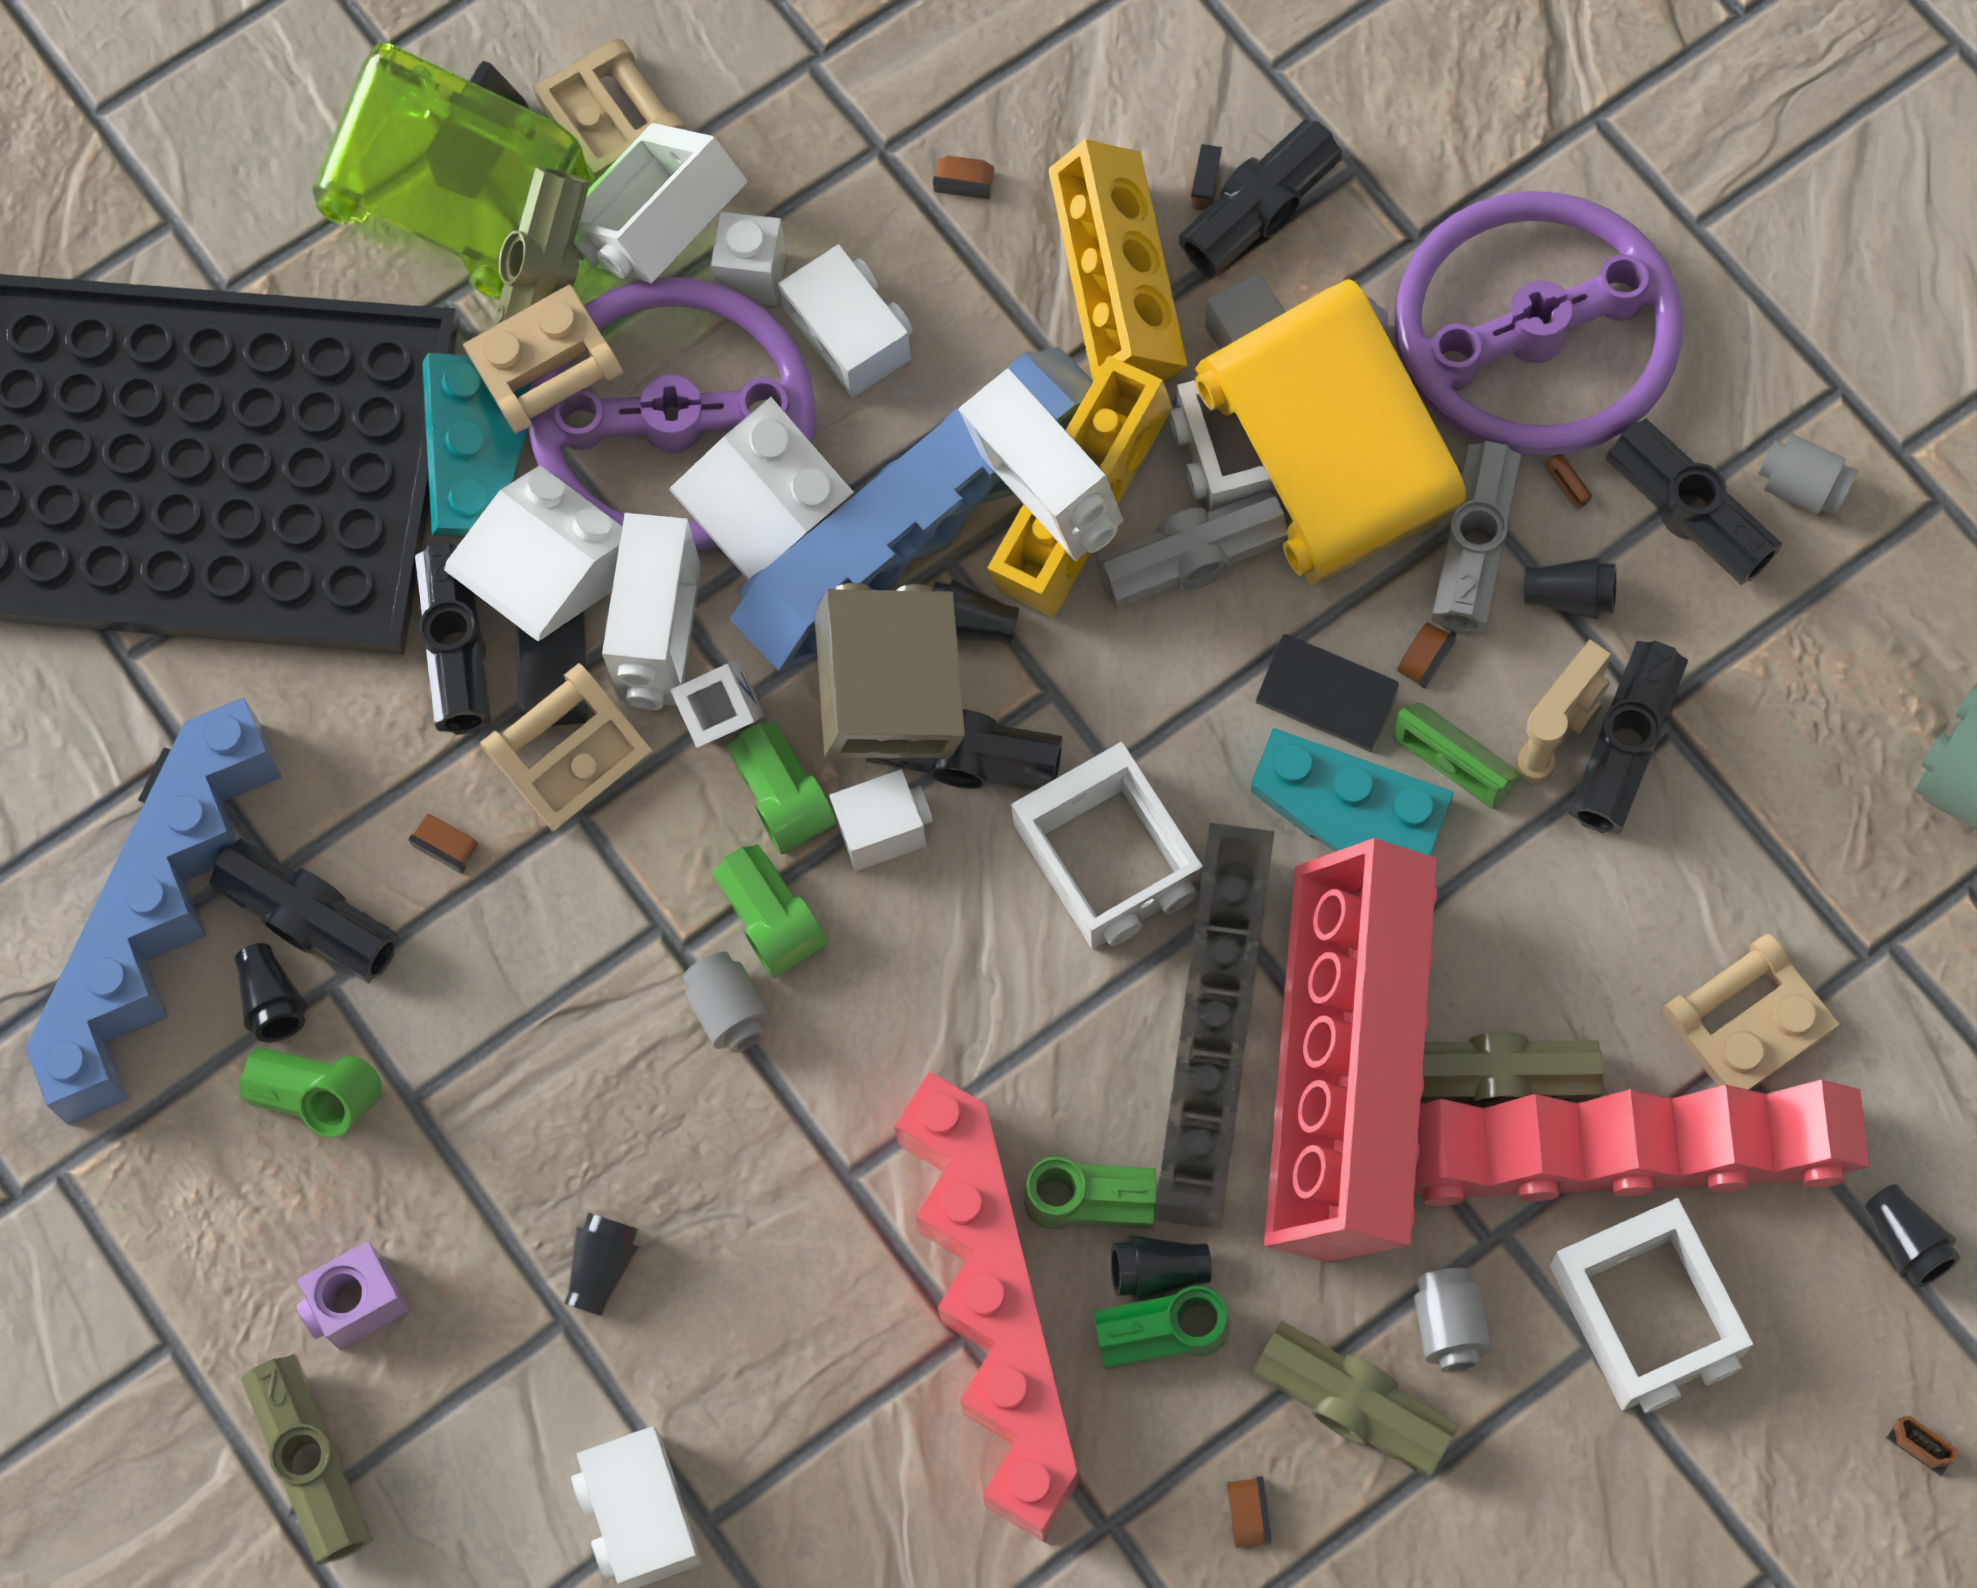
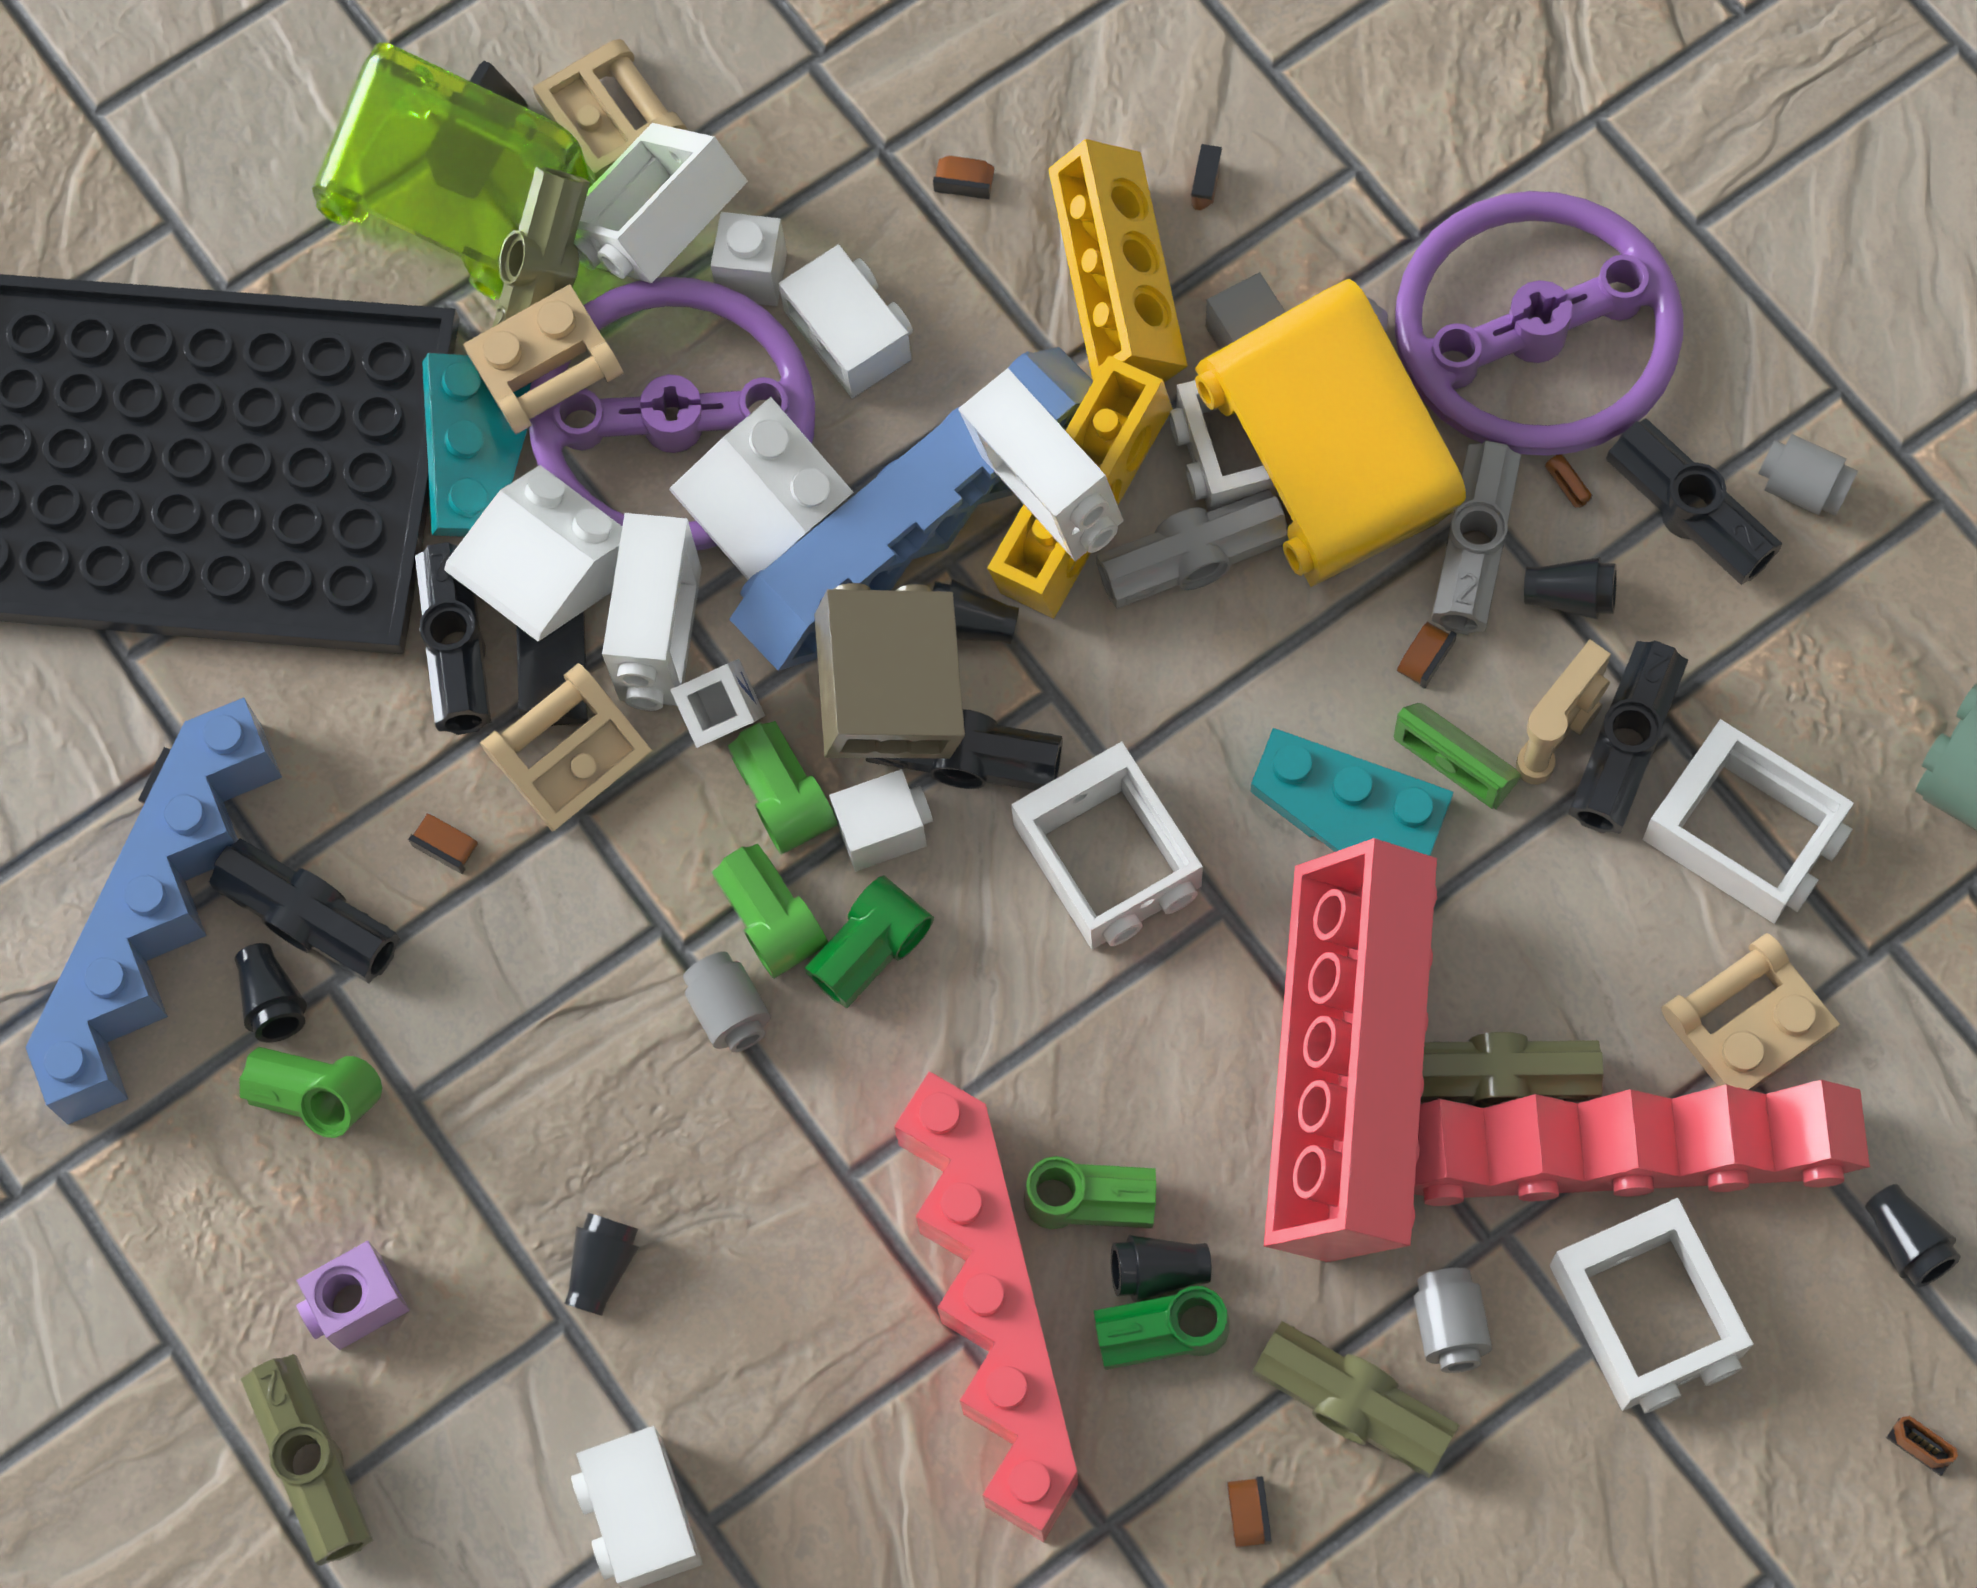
(879, 927): none -> green piece
(1214, 1027): clear smoke brick -> none
(1260, 197): black piece -> none
(1328, 692): black slope -> none
(1776, 778): none -> white window

